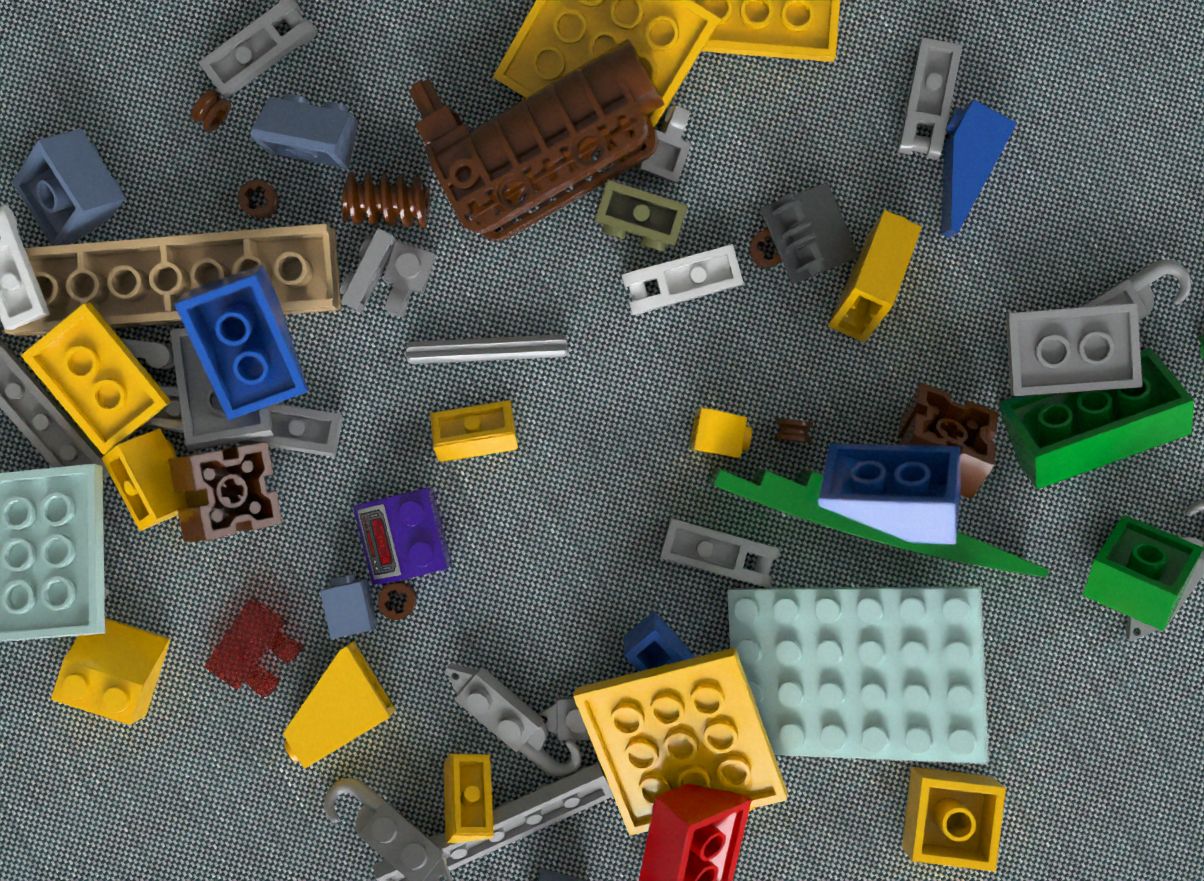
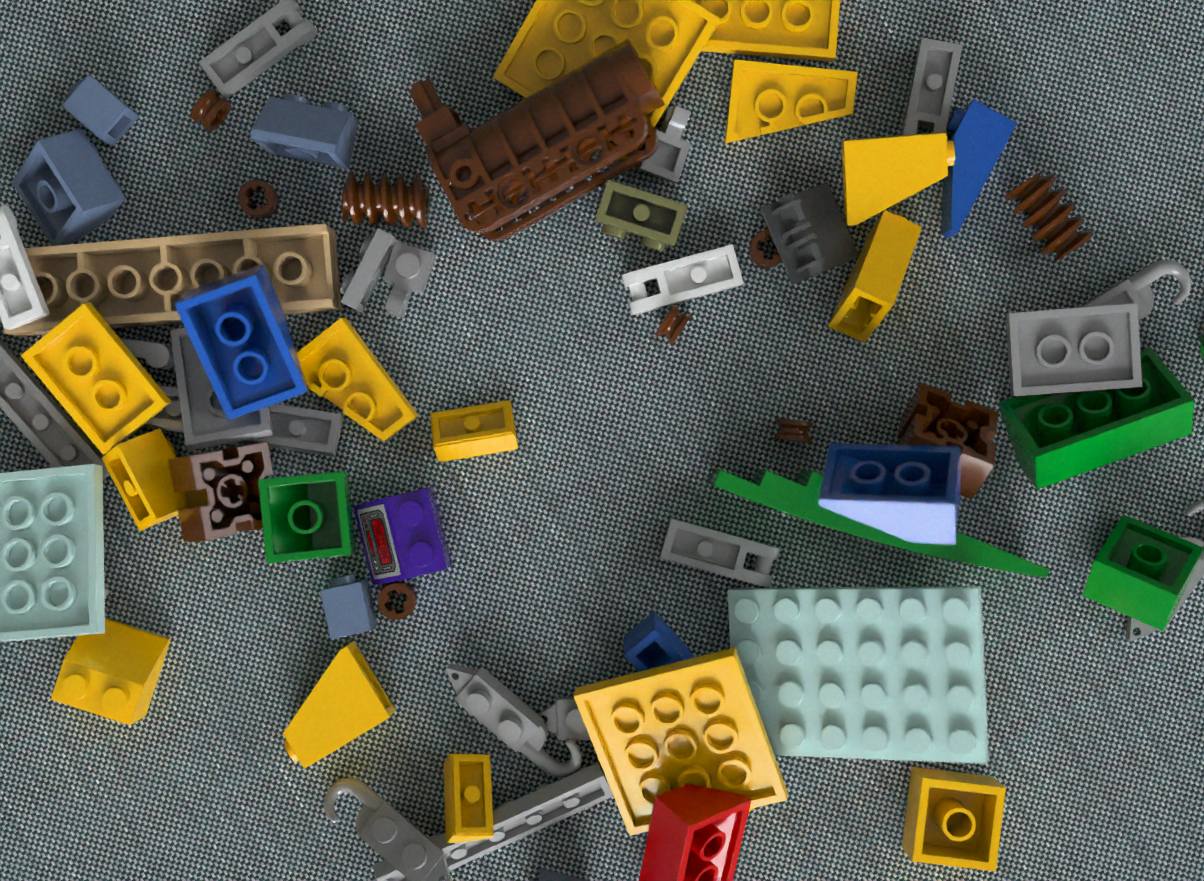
(99, 110): none -> sand blue brick
(245, 645): clear red plate -> none
(307, 517): none -> green slope
(352, 378): none -> yellow wing
(487, 349): light grey axle -> none
(673, 324): none -> reddish brown bush
(720, 433): yellow slope -> none
(785, 97): none -> yellow wing
(890, 169): none -> yellow slope
(1049, 215): none -> reddish brown piece

